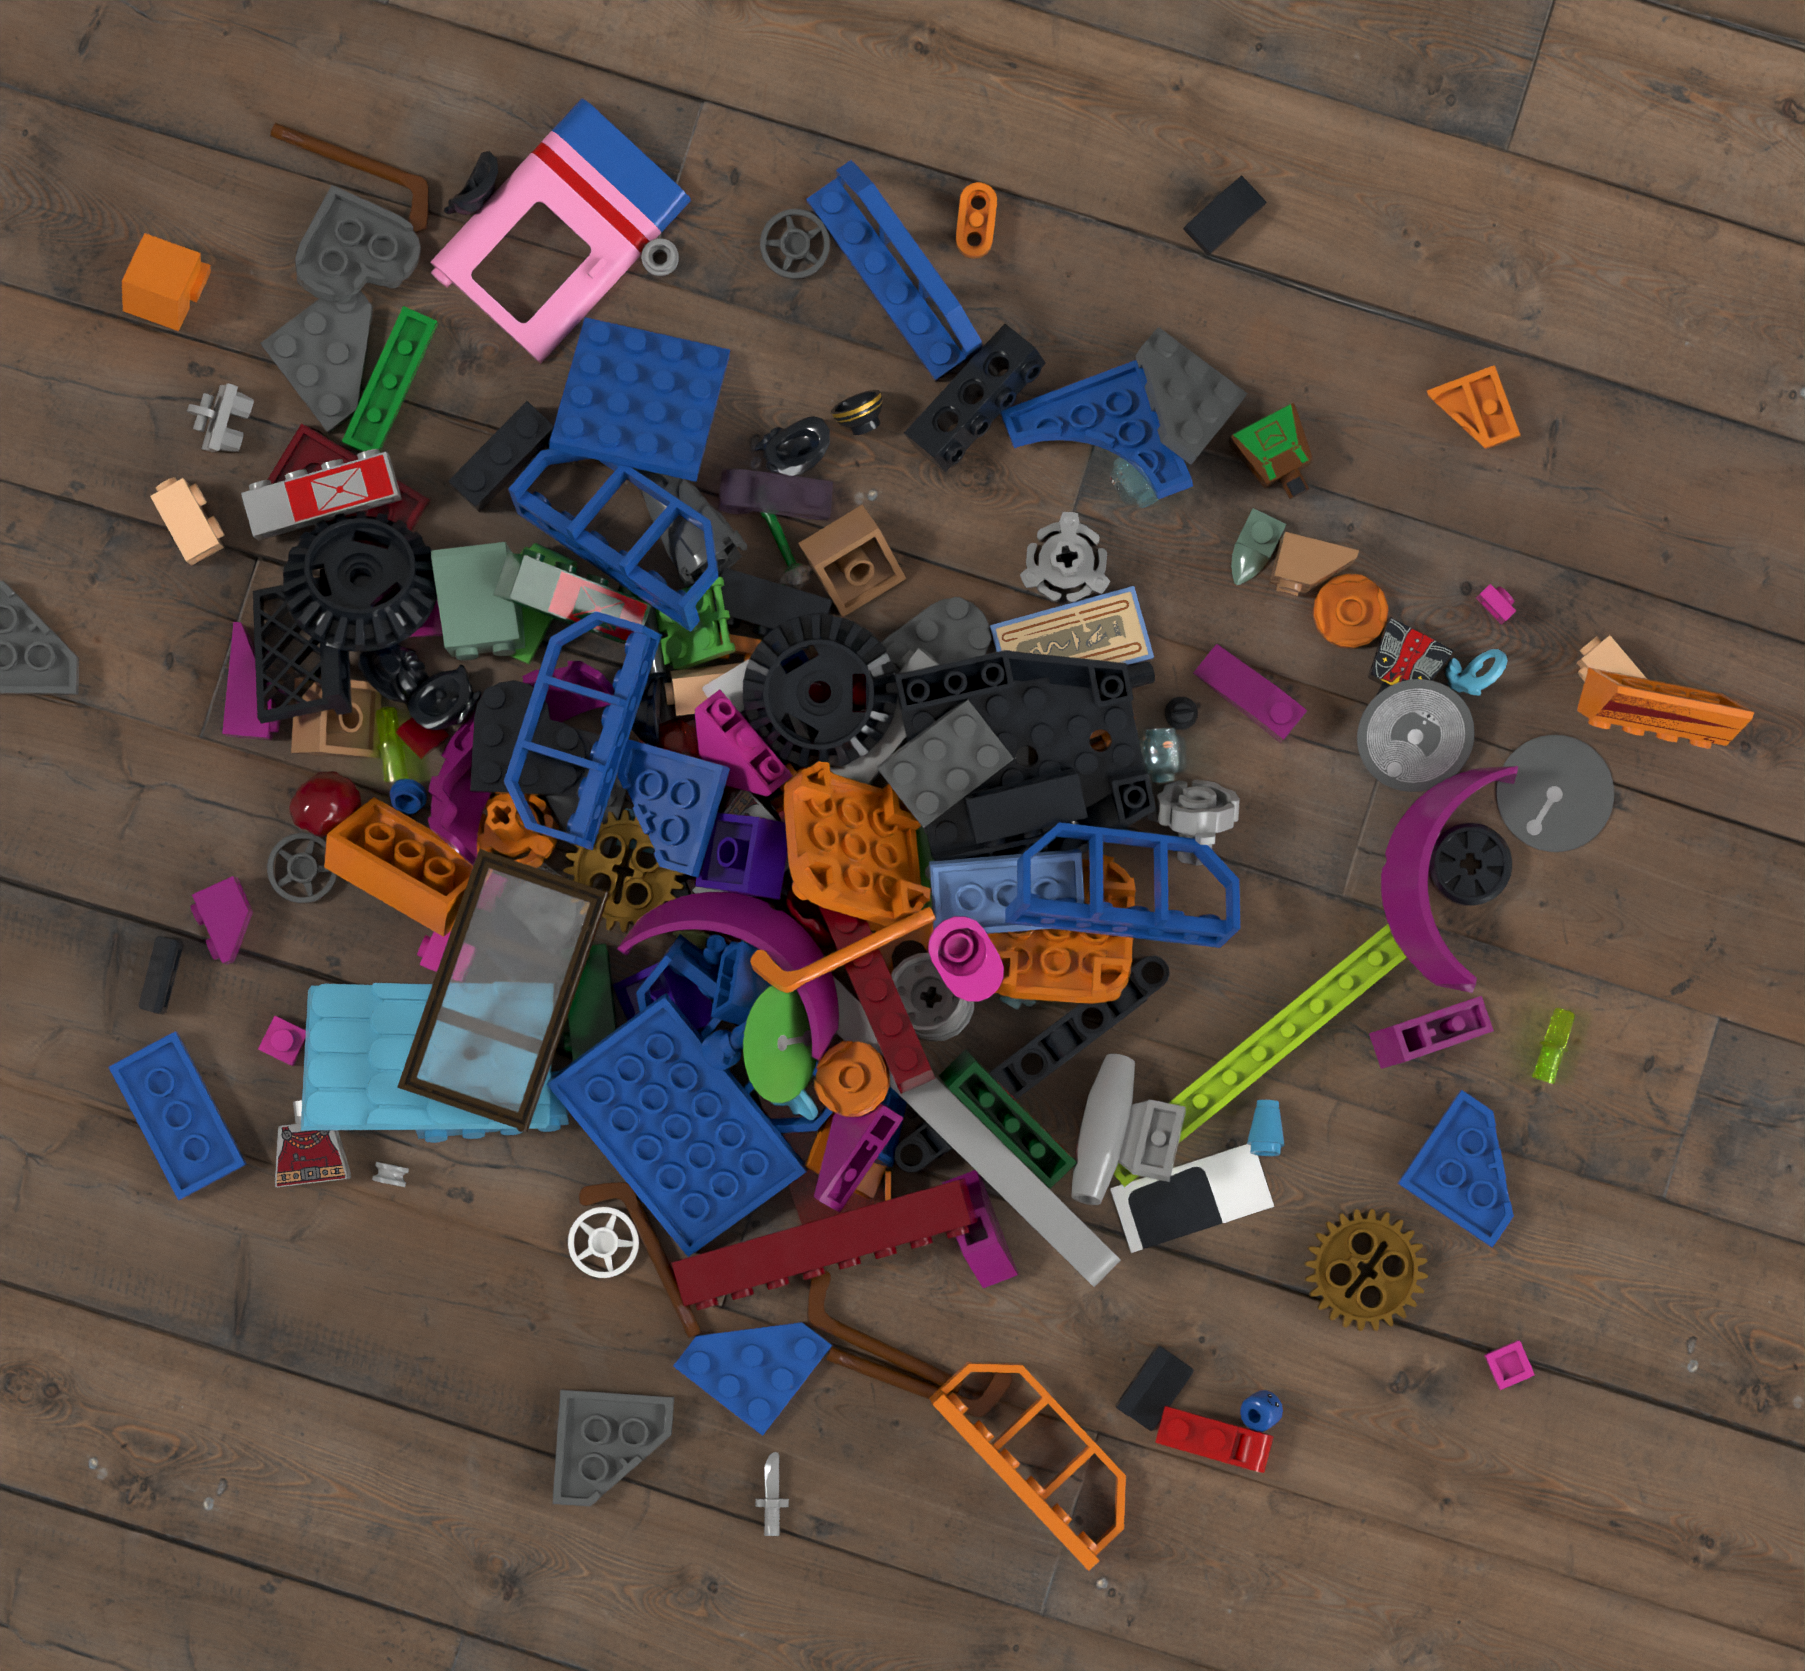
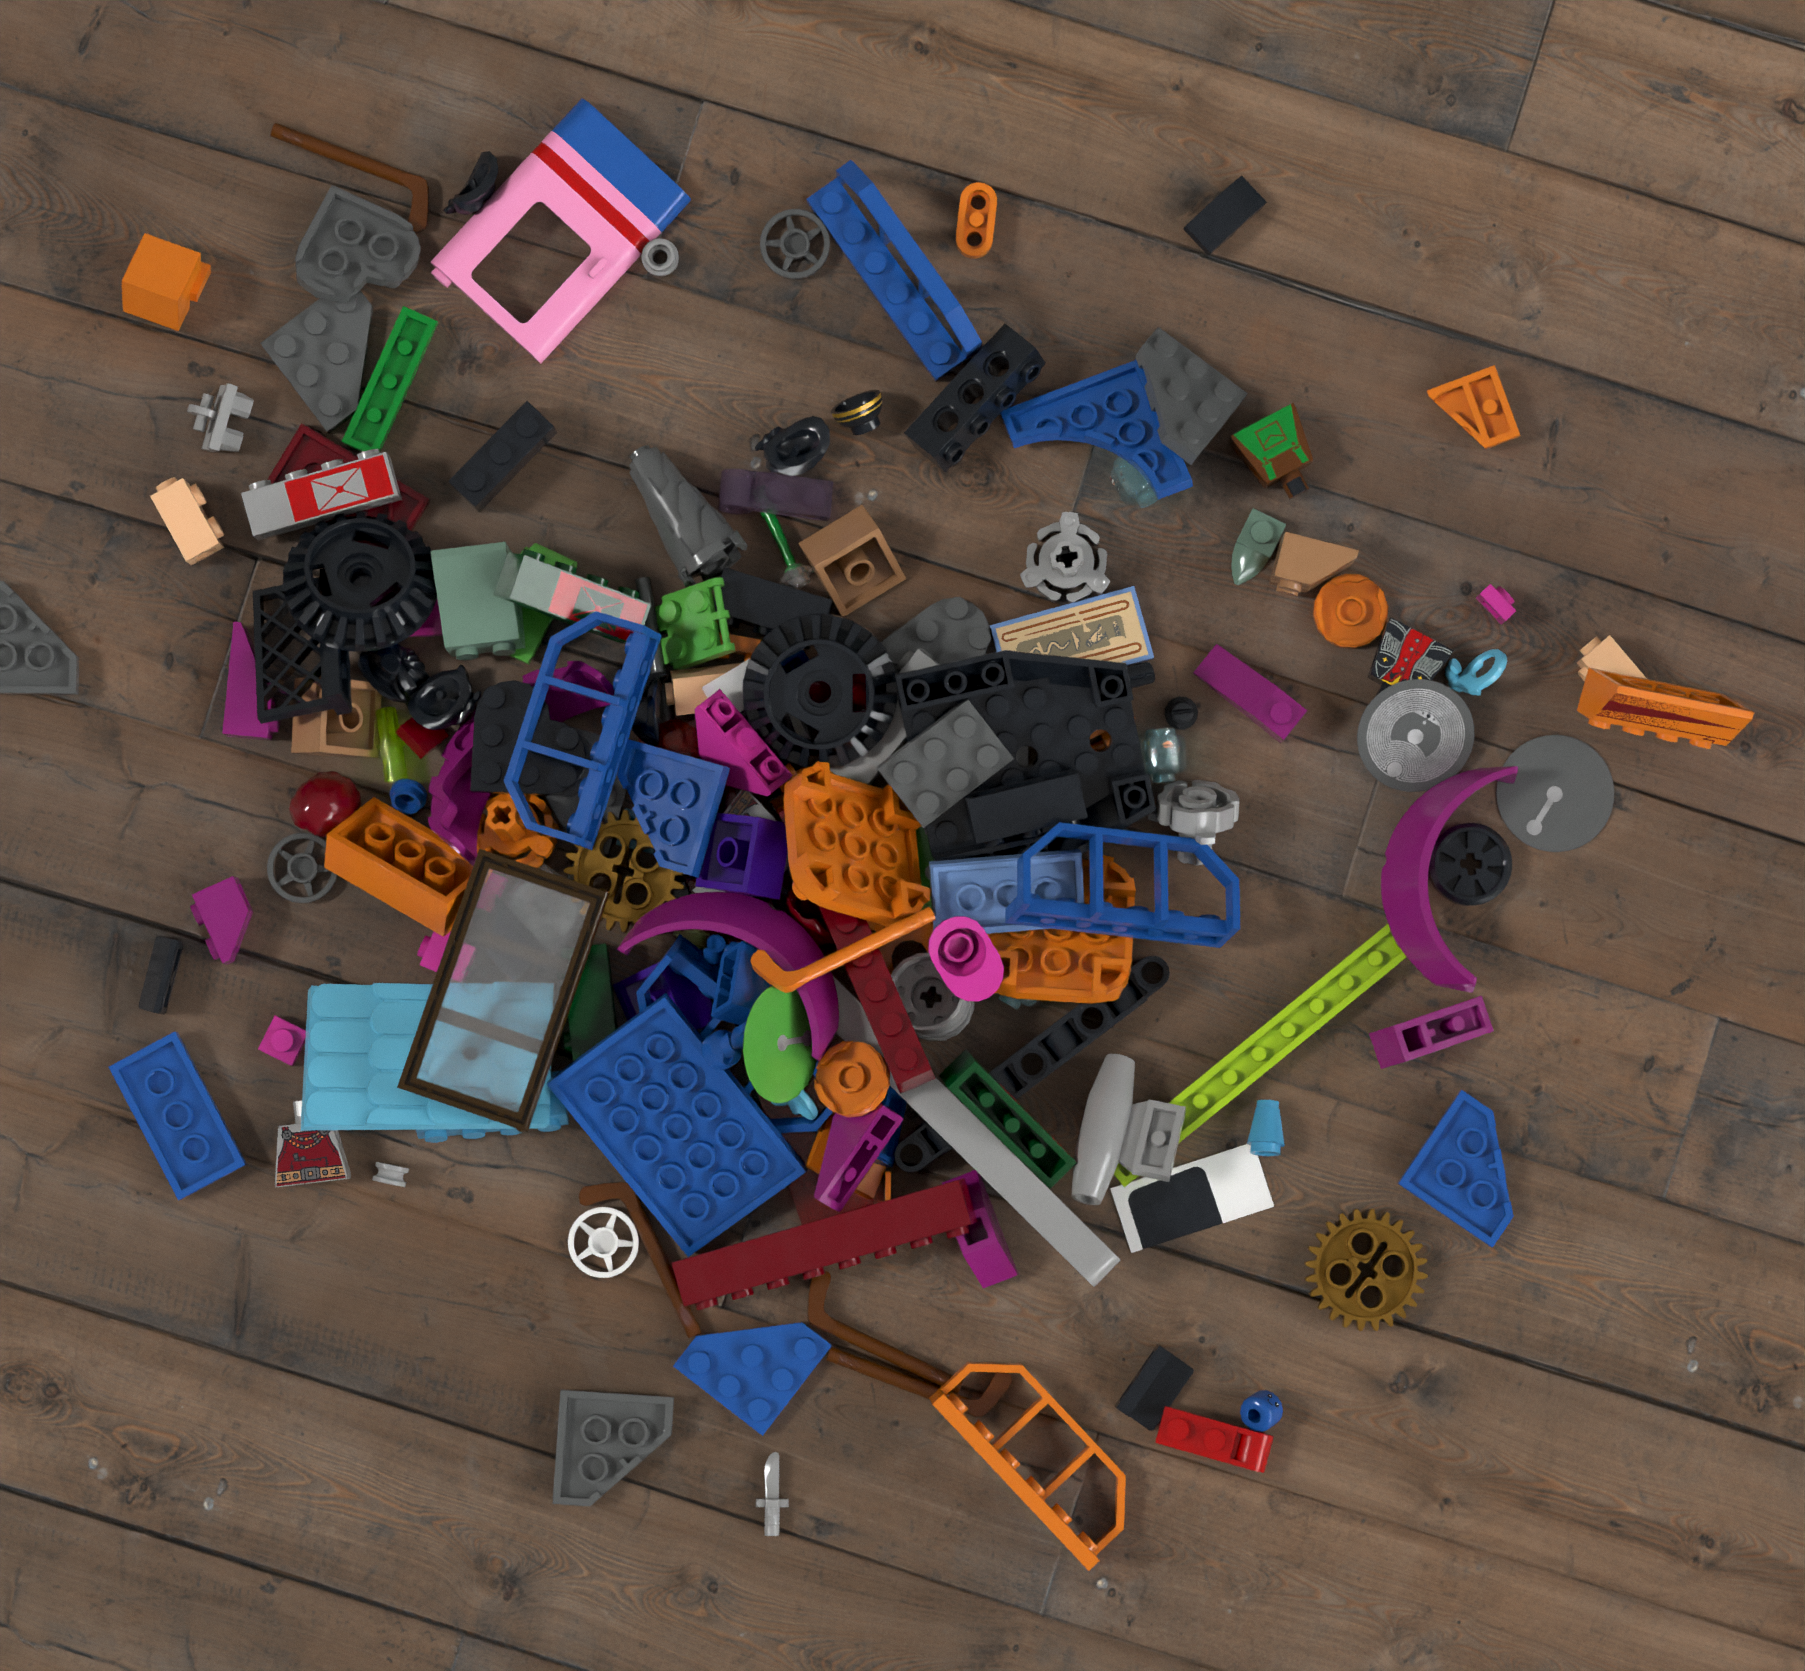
(595, 548): blue plate -> none
(640, 399): blue plate -> none
(1509, 1364): dark pink plate -> none
(1554, 1045): clear neon green axle -> none

